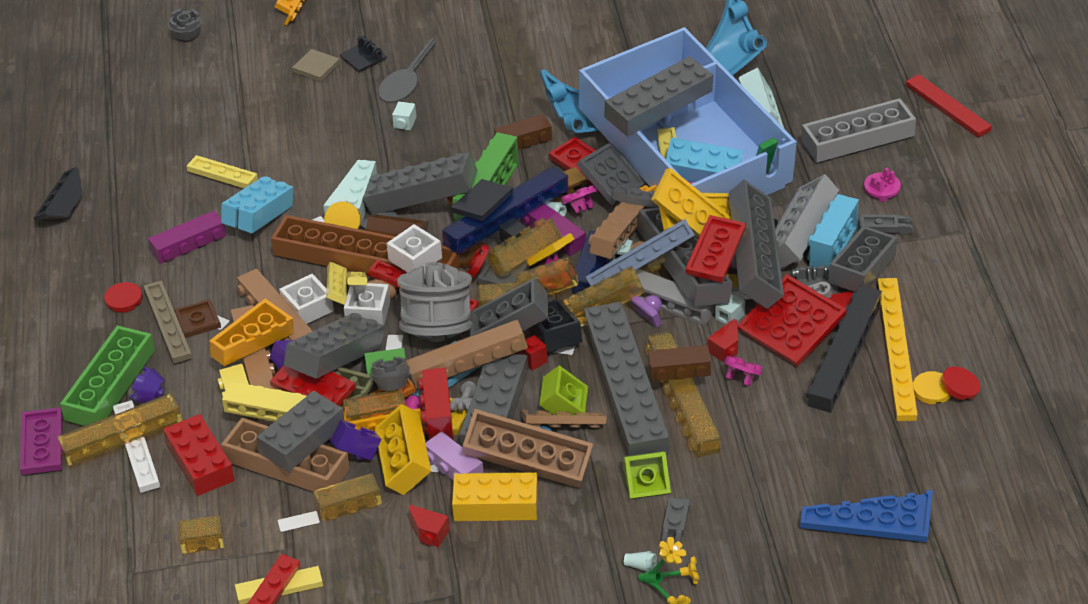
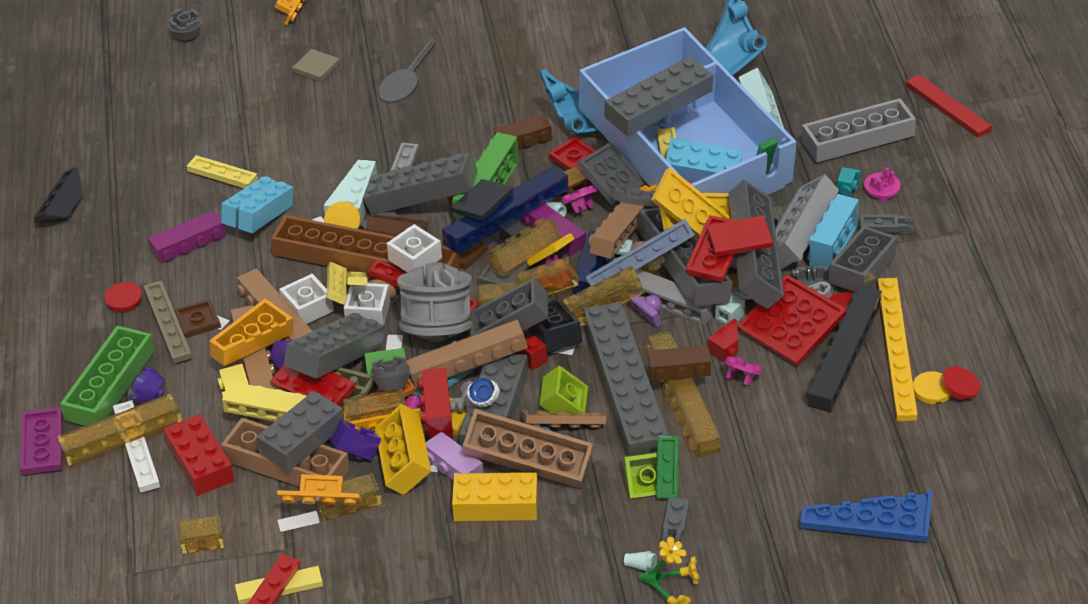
(322, 489): none -> light orange bracket
(363, 54): black hinge -> none
(404, 115): light aqua brick -> none
(405, 156): none -> light grey tile
(429, 525): red slope -> none
(477, 260): red tile -> none
(483, 392): none -> blue hair
(667, 467): none -> green tile
(739, 236): none -> red tile
(848, 181): none -> teal brick

